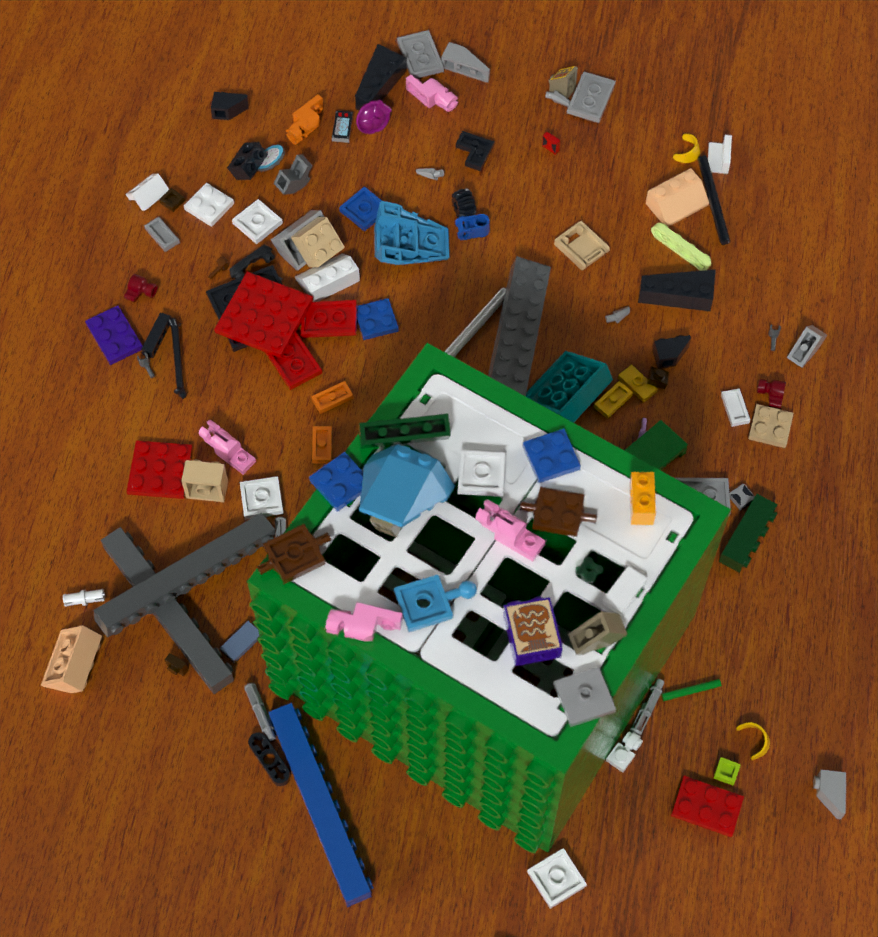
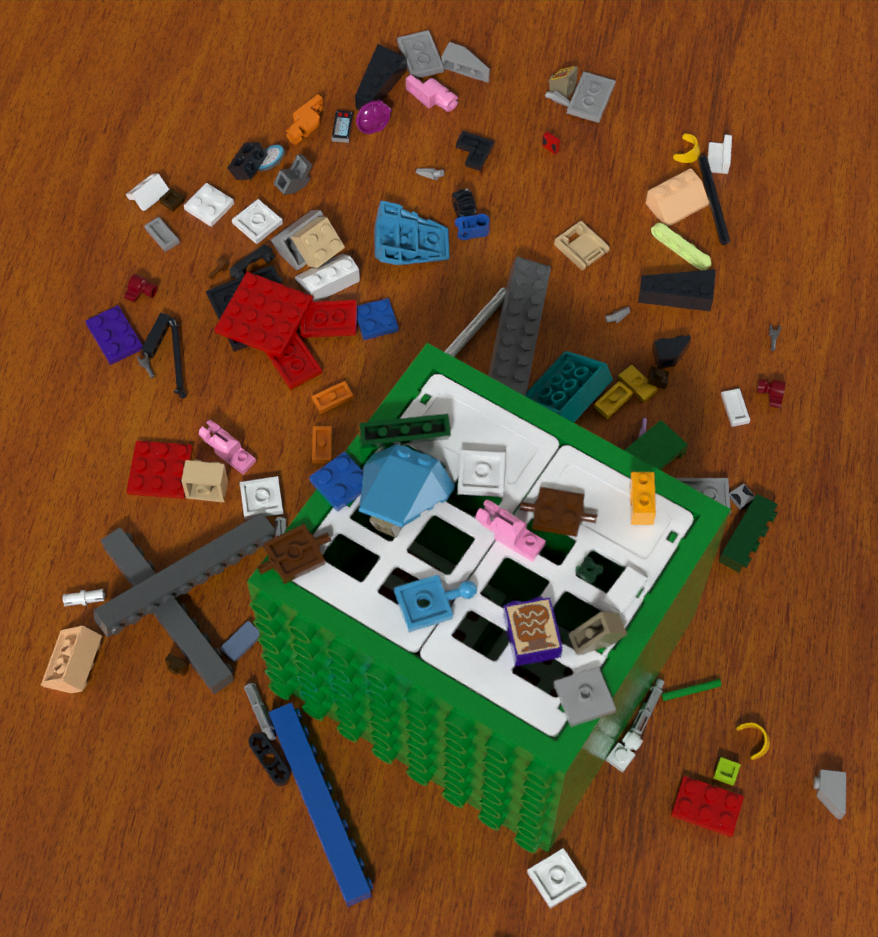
(228, 105): black slope -> none
(361, 208): blue plate -> none
(363, 621): bright pink plate -> none
(551, 456): blue plate -> none
(770, 426): tan plate -> none
(806, 345): light grey slope -> none

